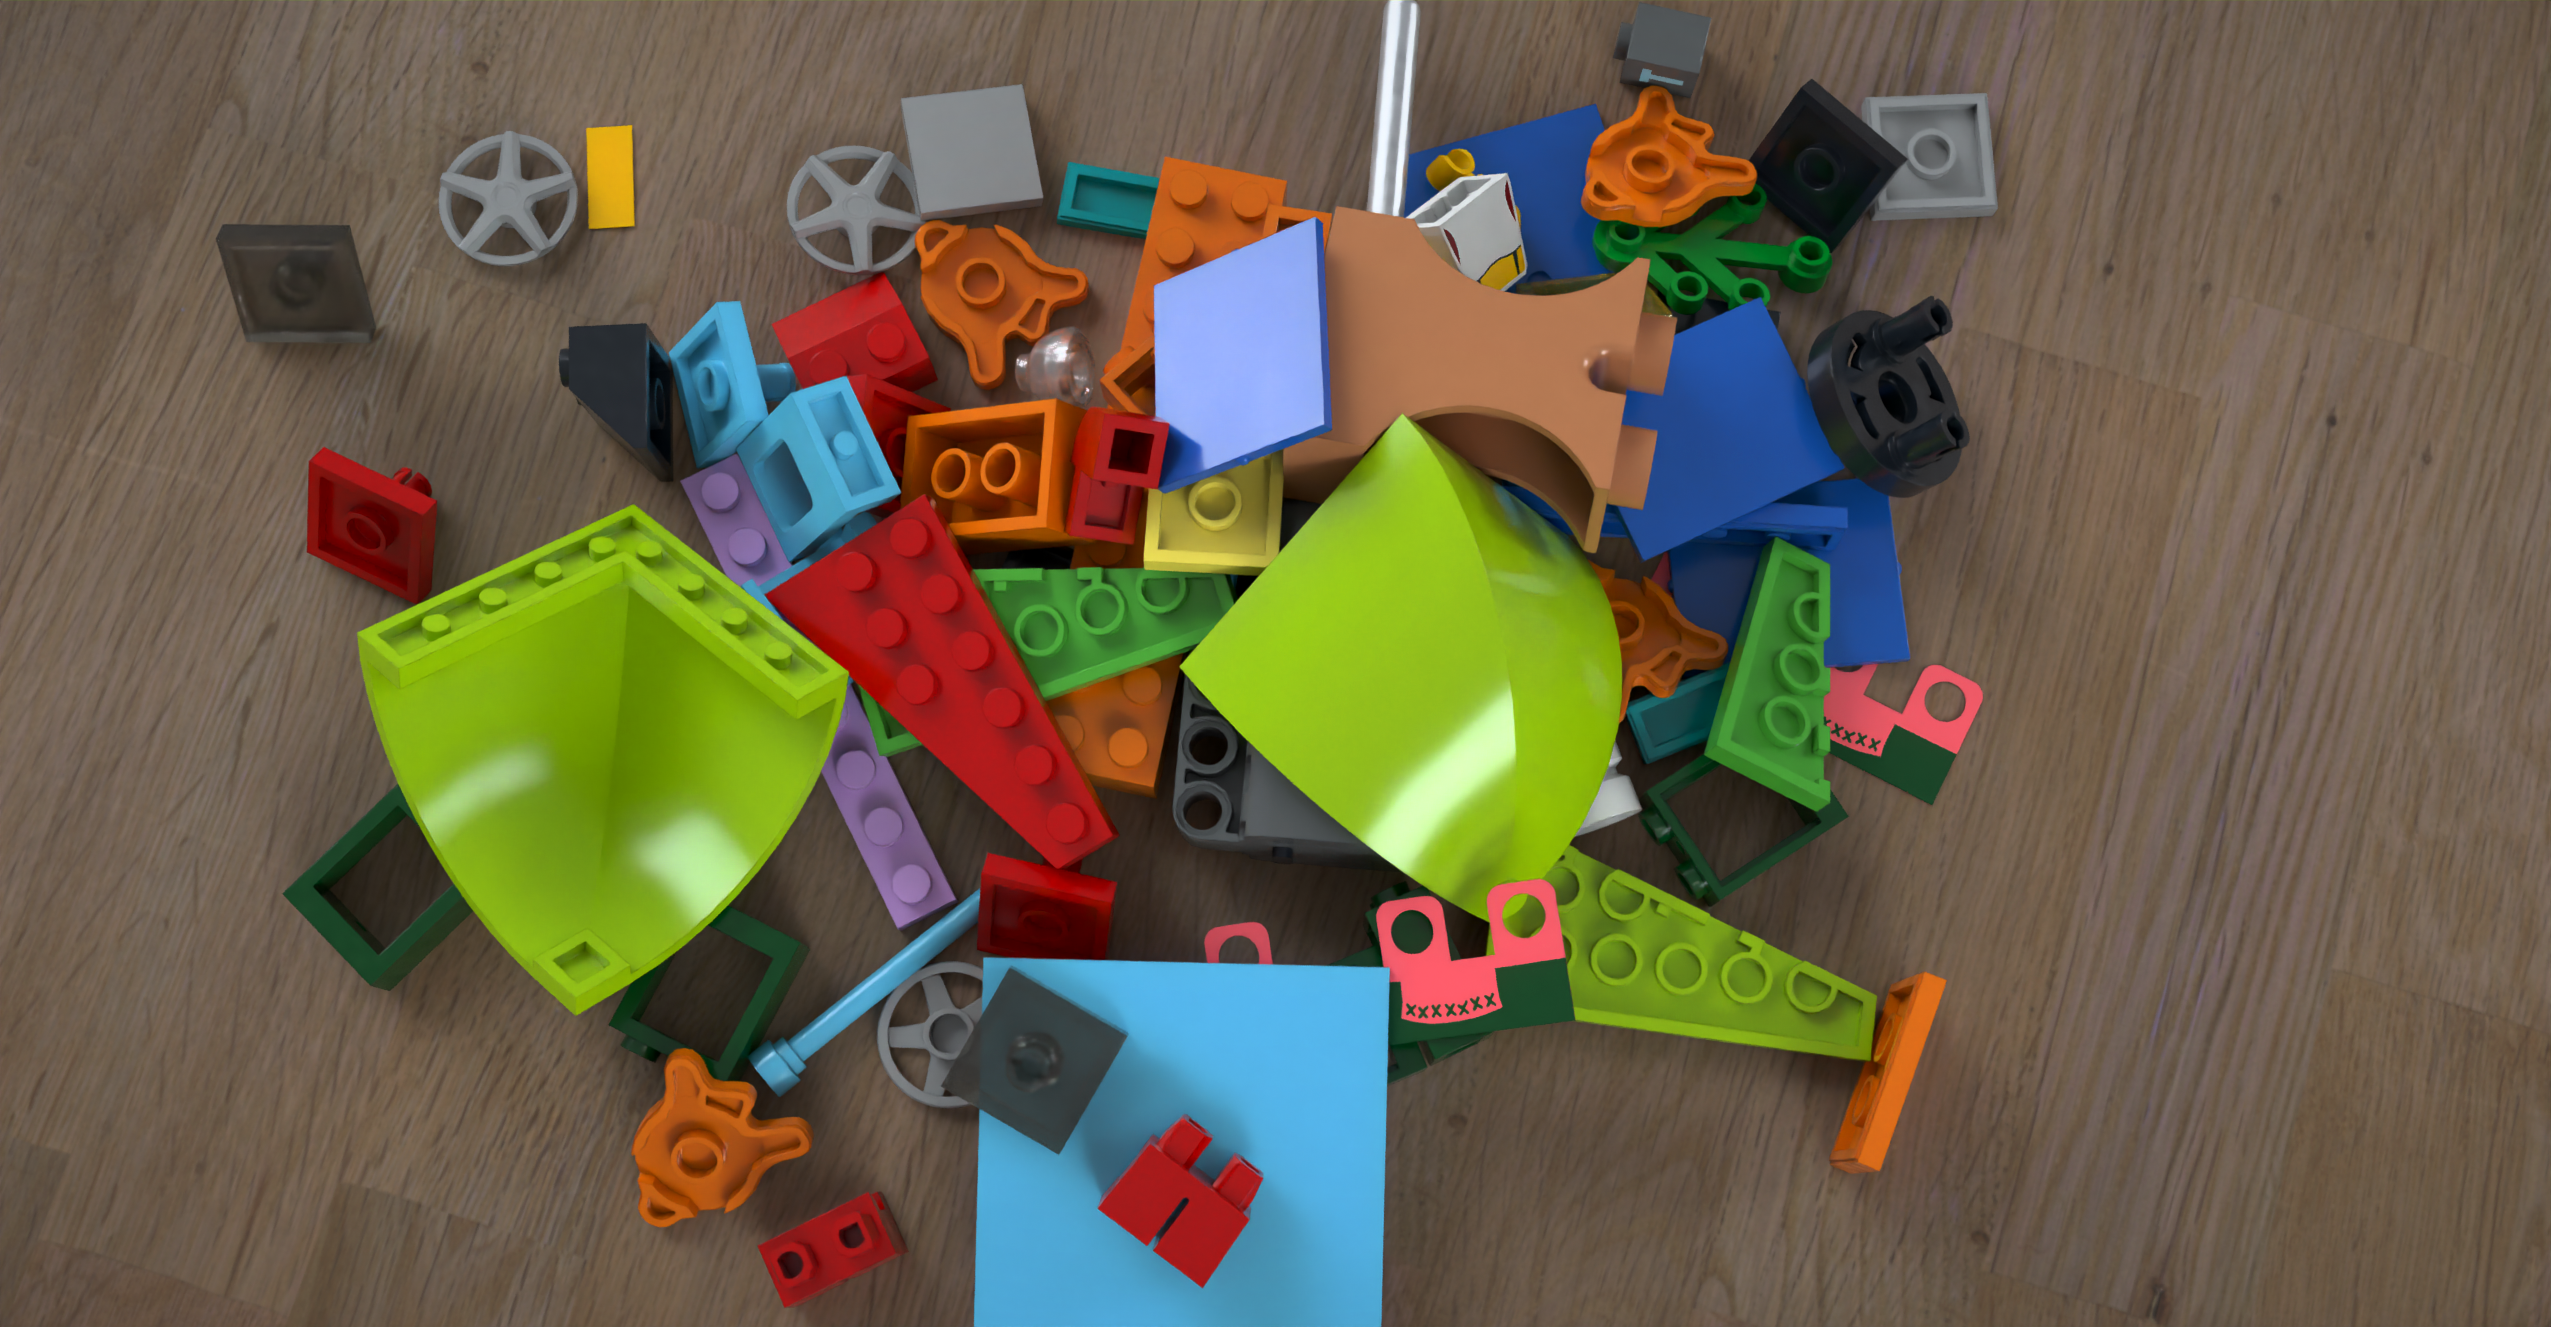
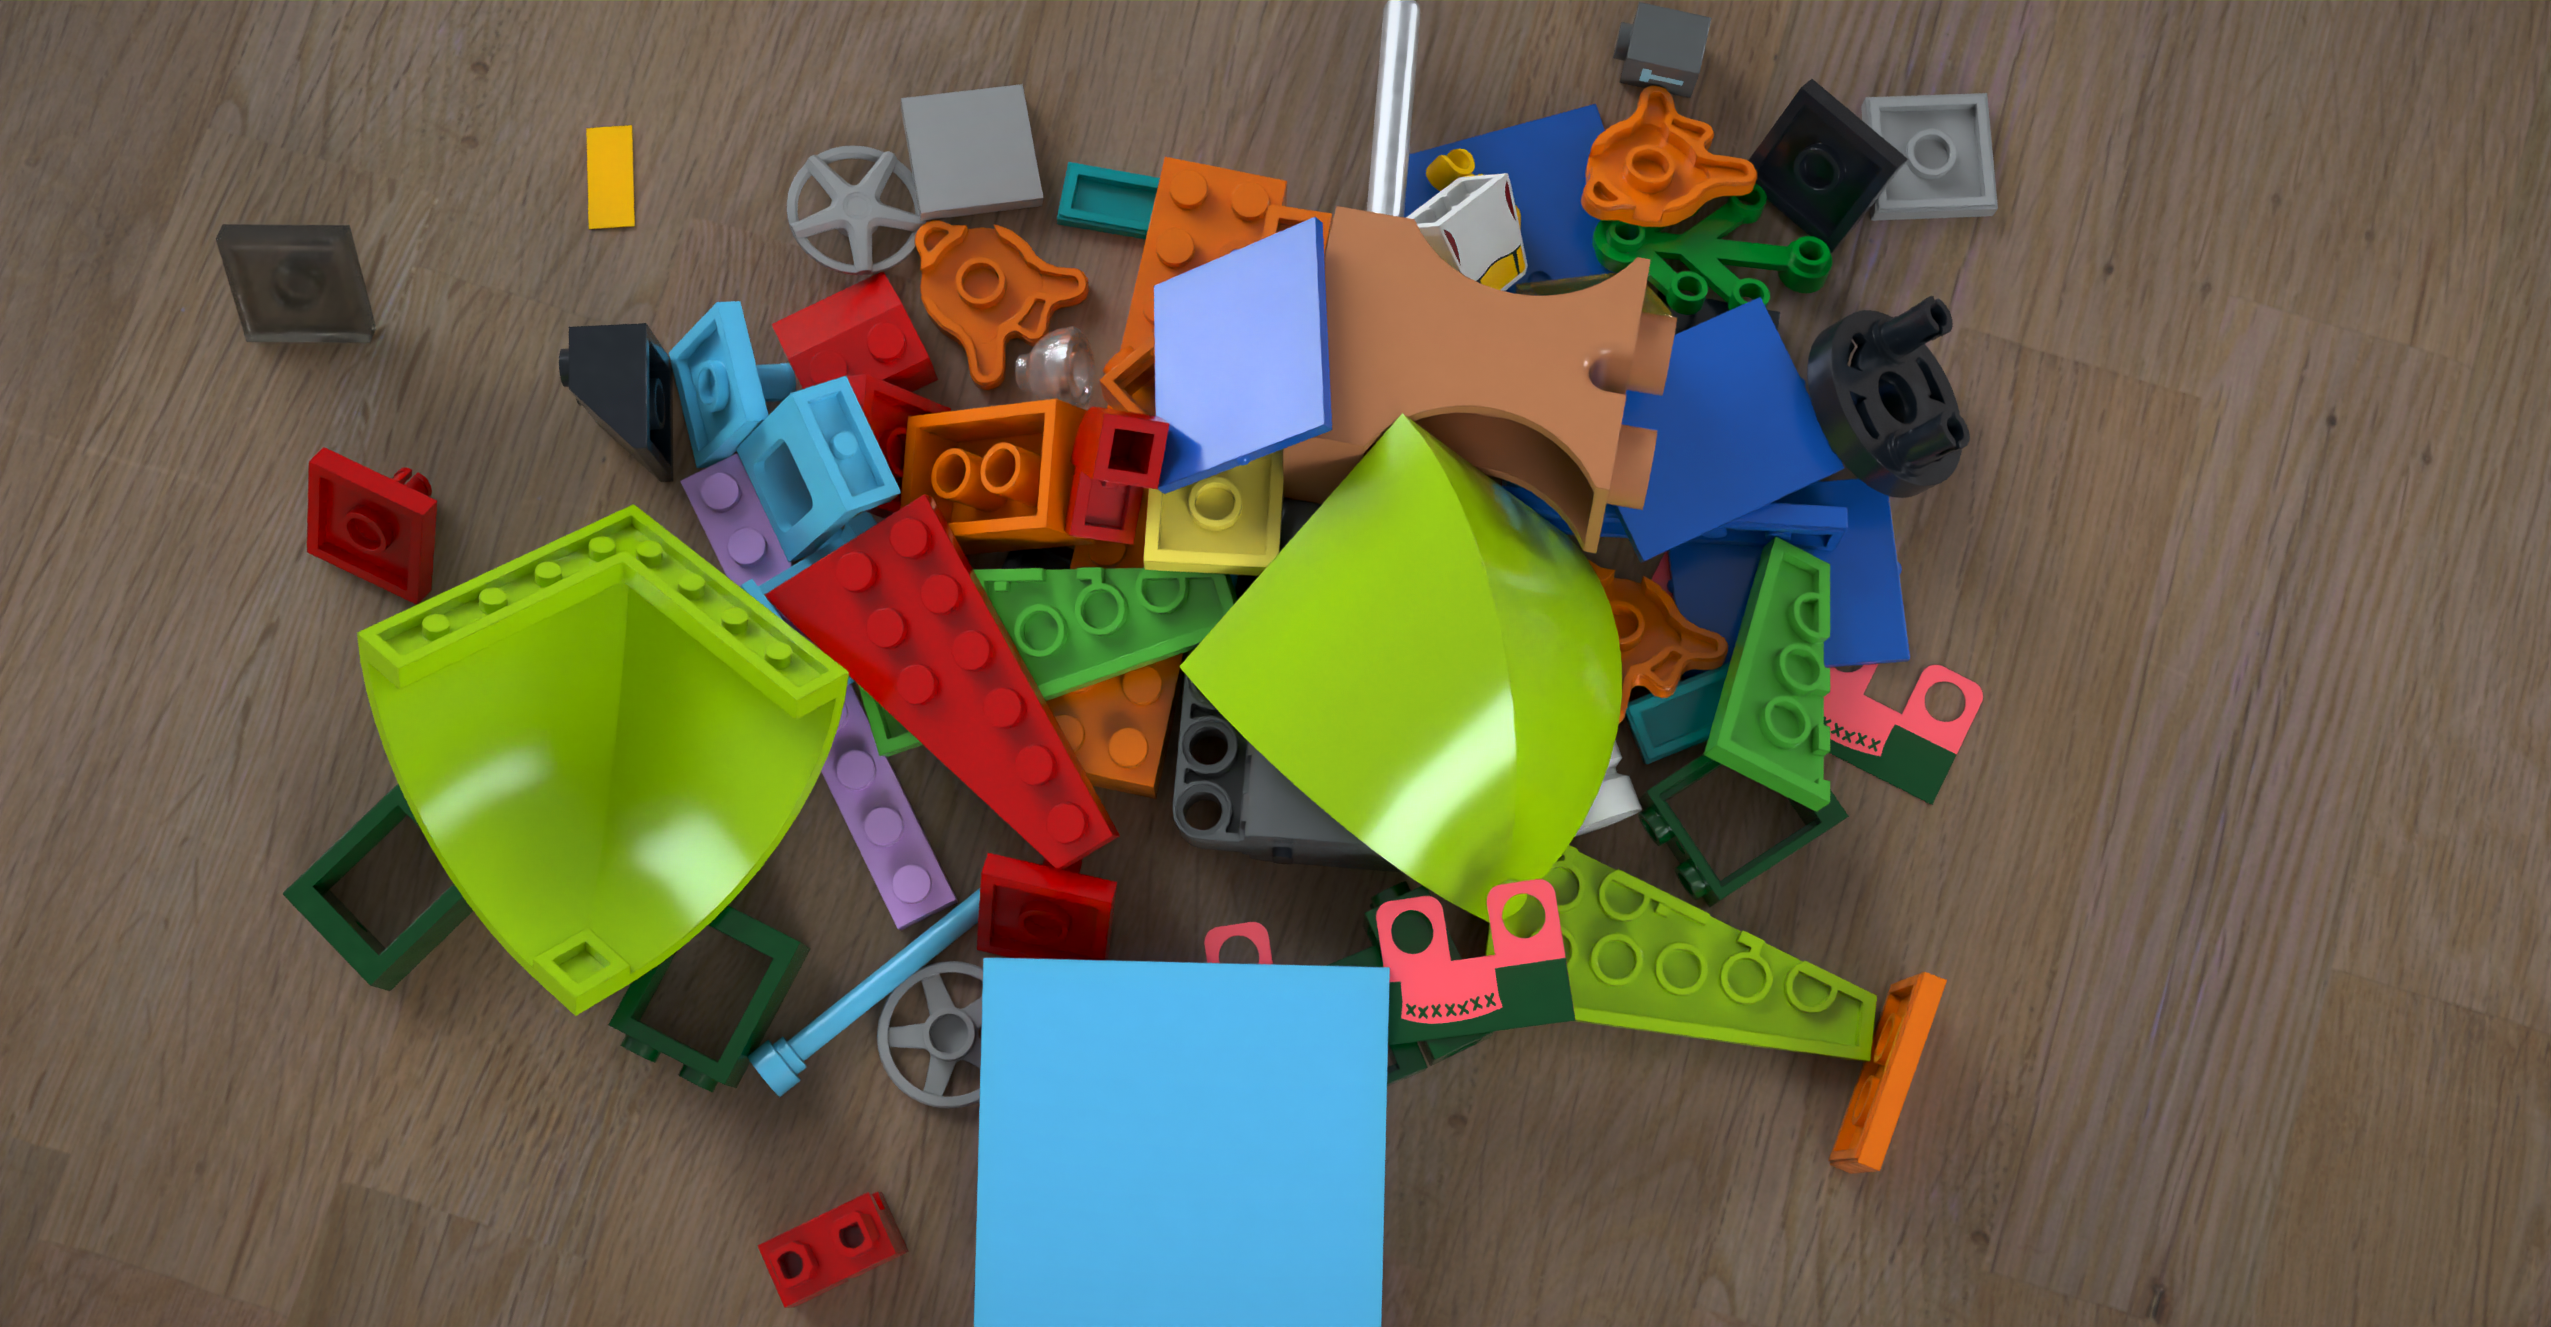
(507, 199): light grey wheel -> none
(705, 1145): orange tile -> none
(1035, 1059): clear smoke tile -> none
(1165, 1175): red hips -> none

